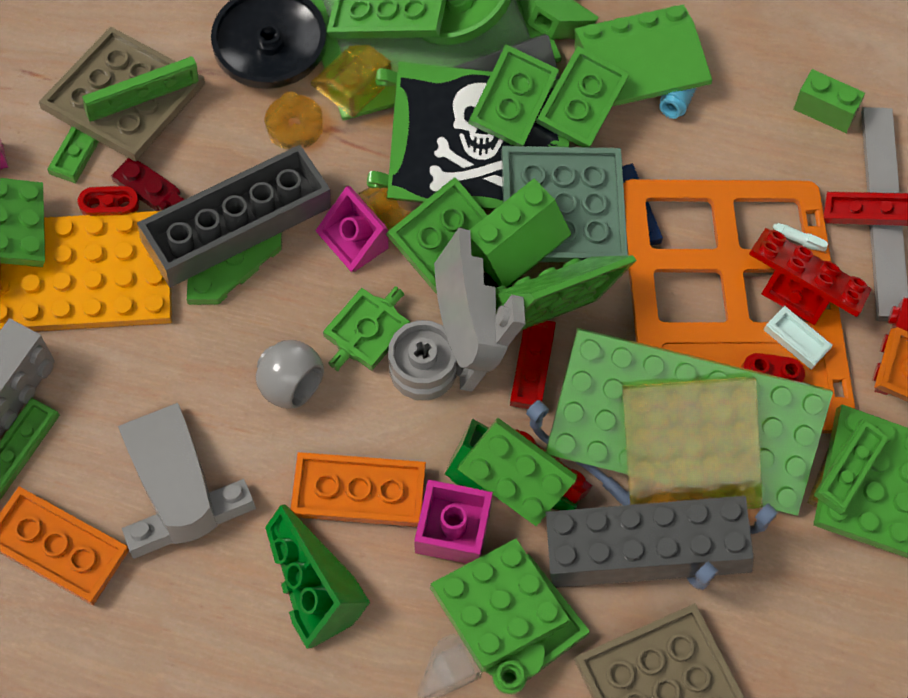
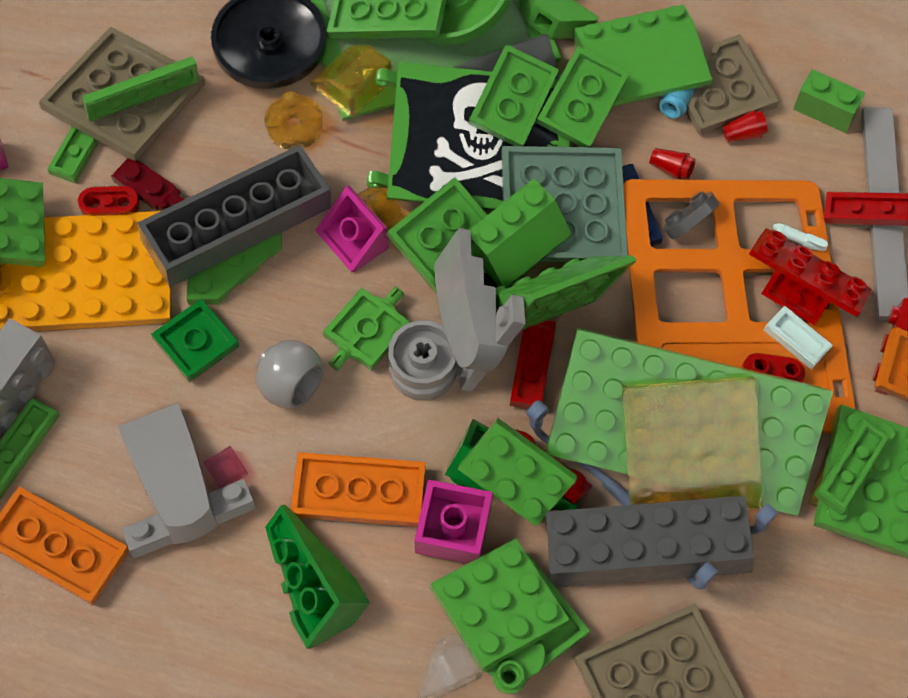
(195, 340): none -> green plate
(225, 467): none -> clear pink tile
(674, 163): none -> red cone
(681, 221): none -> dark grey plate
(735, 87): none -> dark tan plate
(746, 127): none -> red cone

